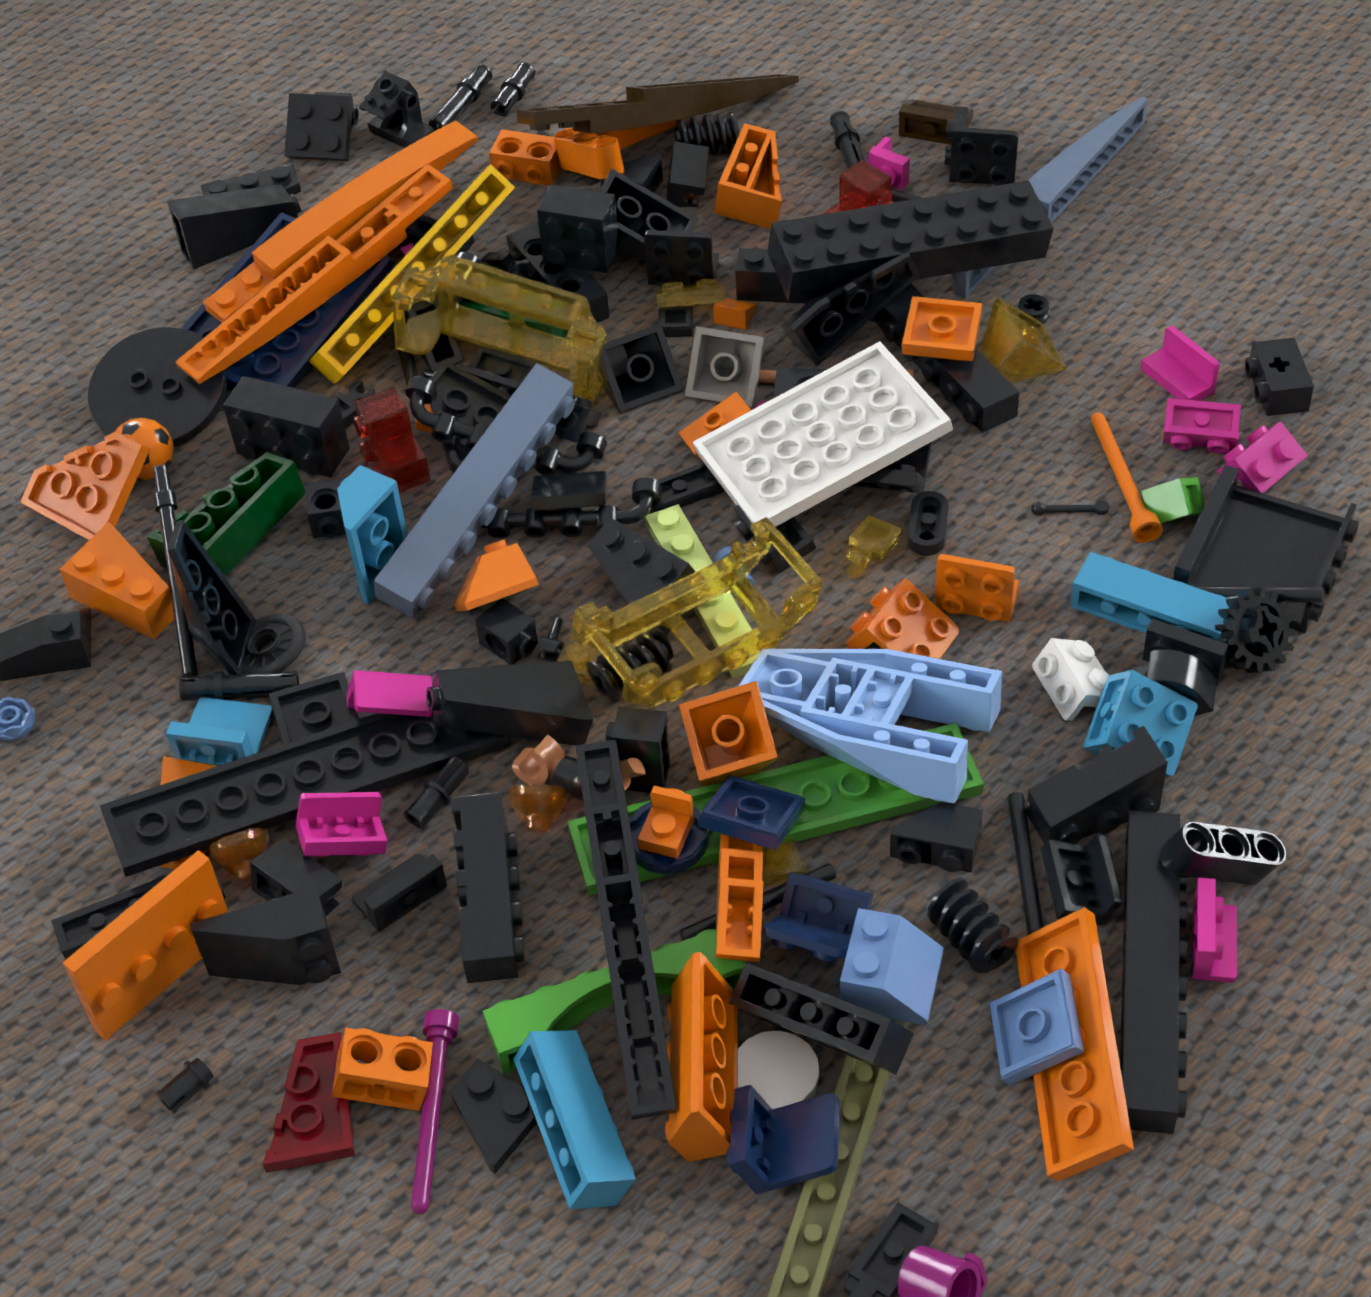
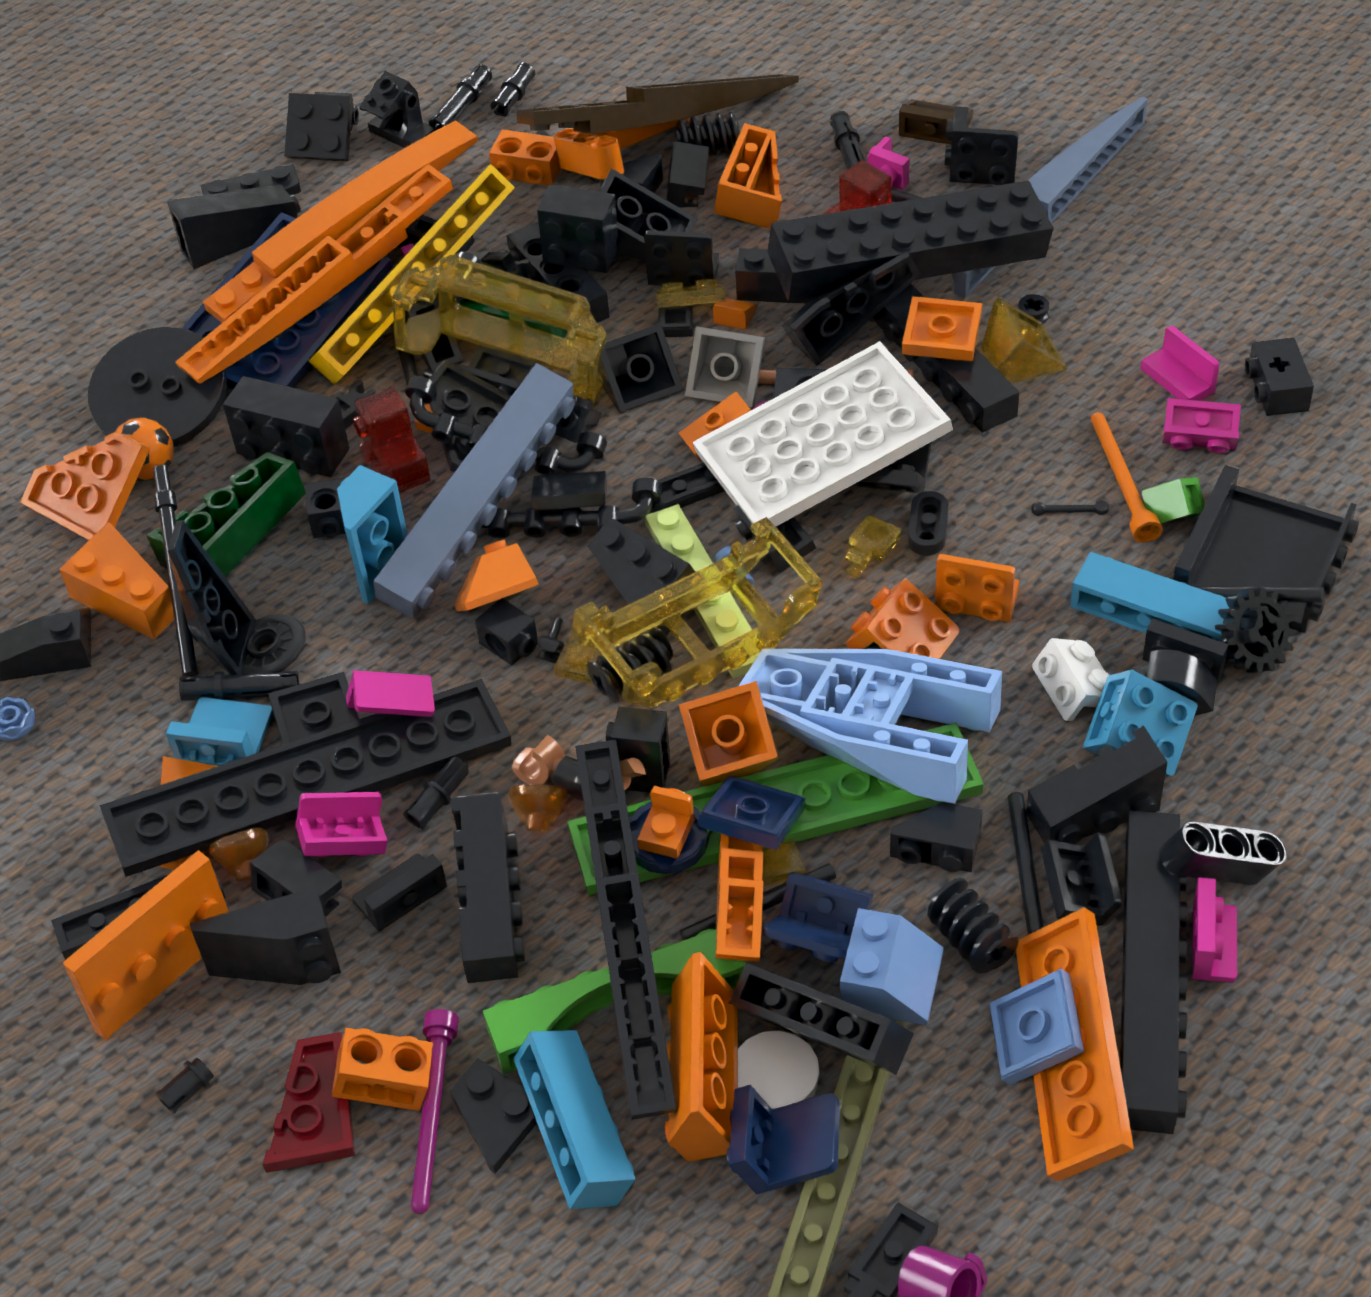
(513, 701): black slope -> none
(1266, 458): dark pink bracket -> none

